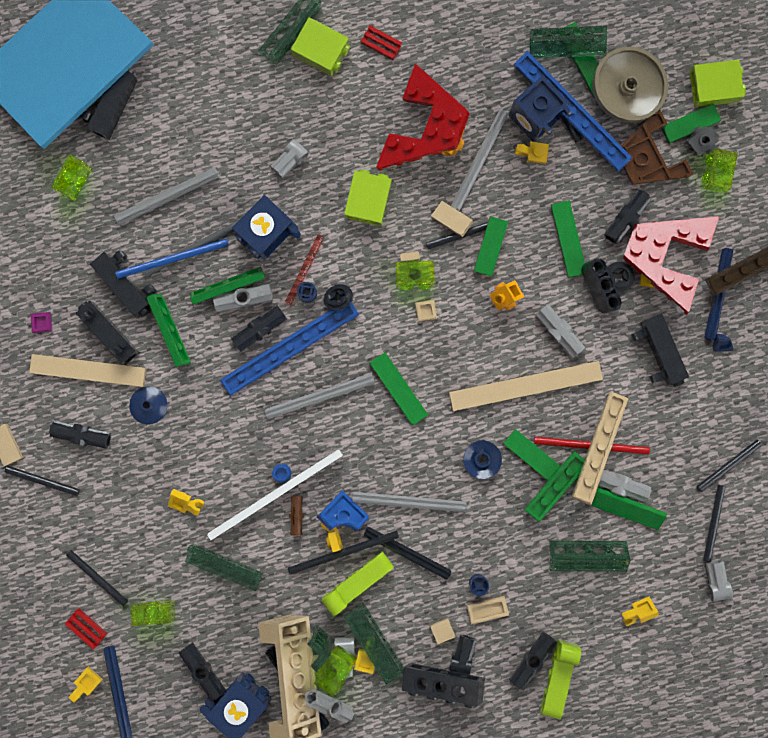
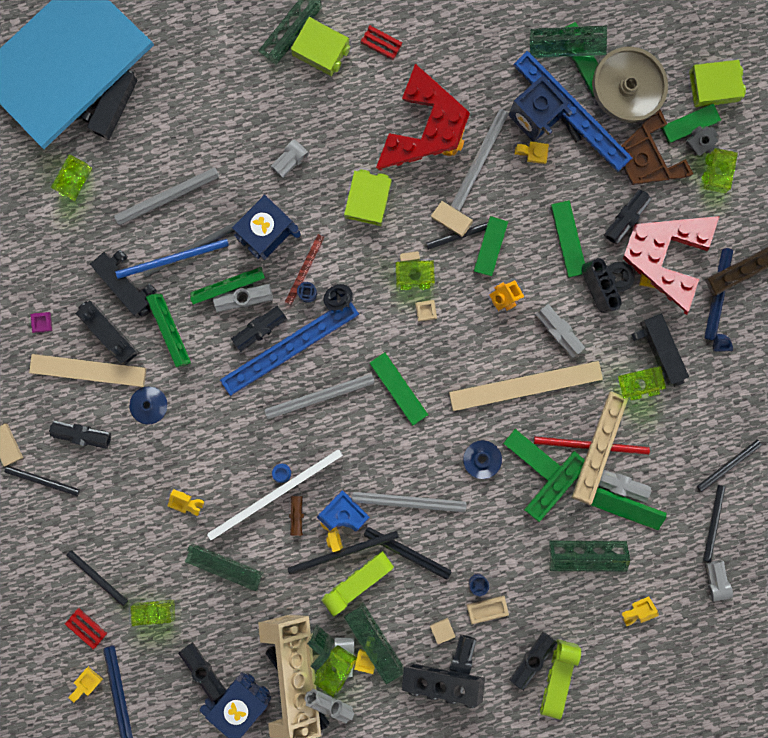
(653, 381): none -> clear neon green brick

